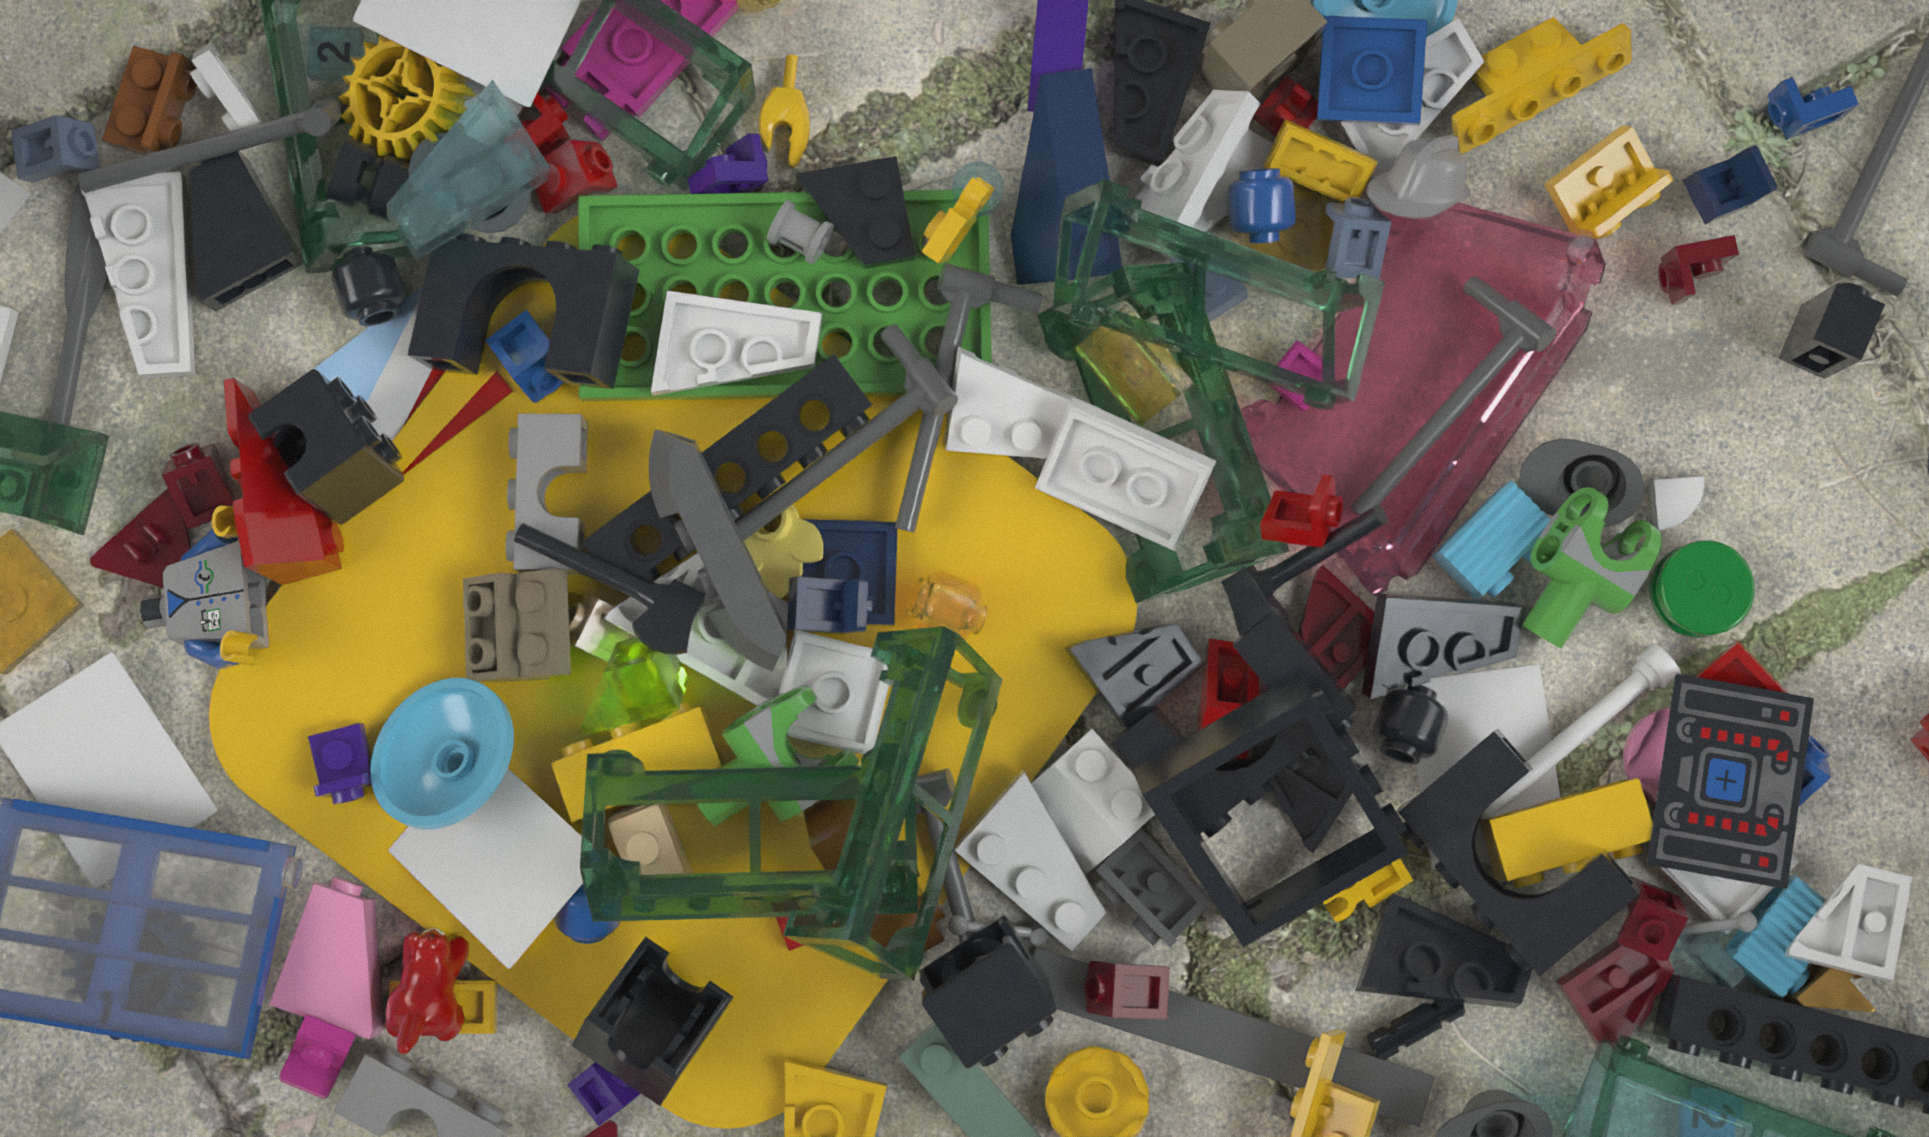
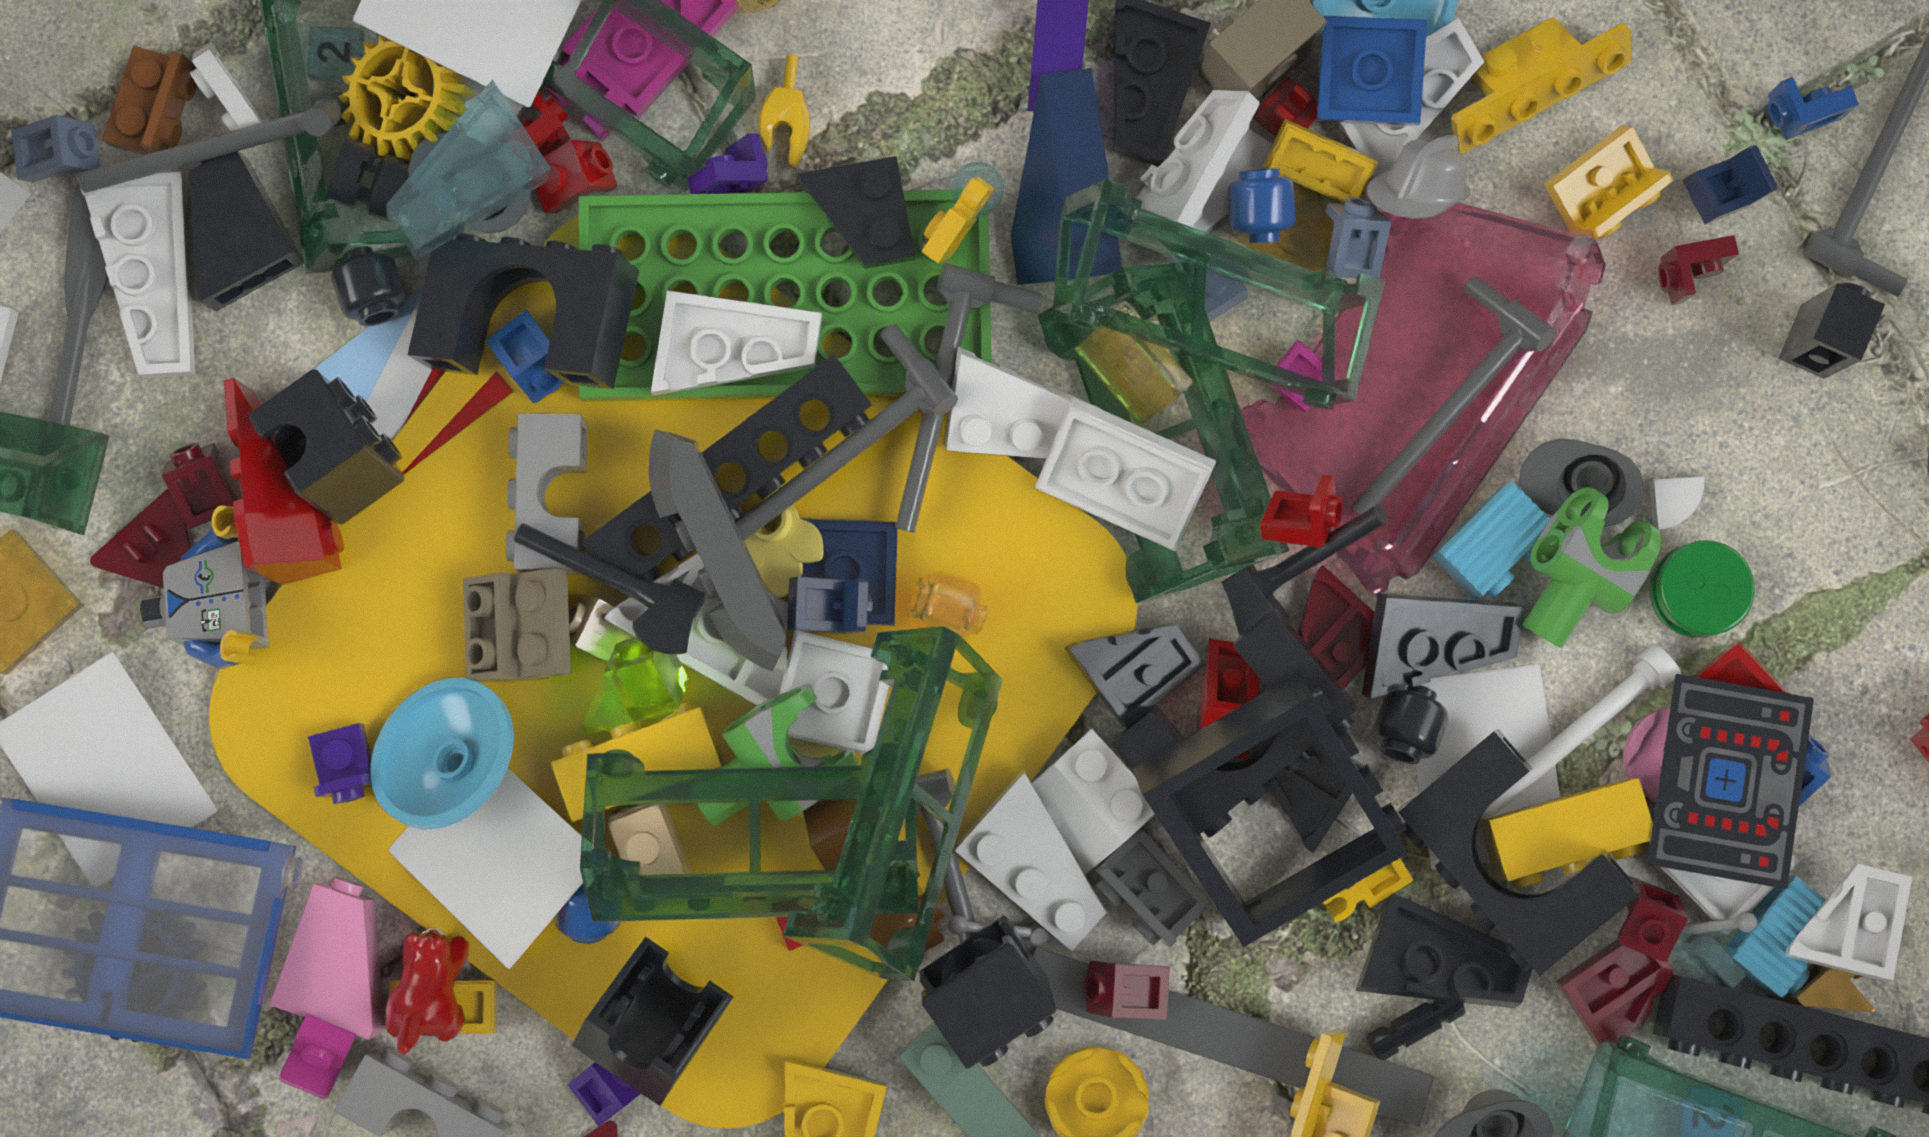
(799, 232): light grey bush -> none

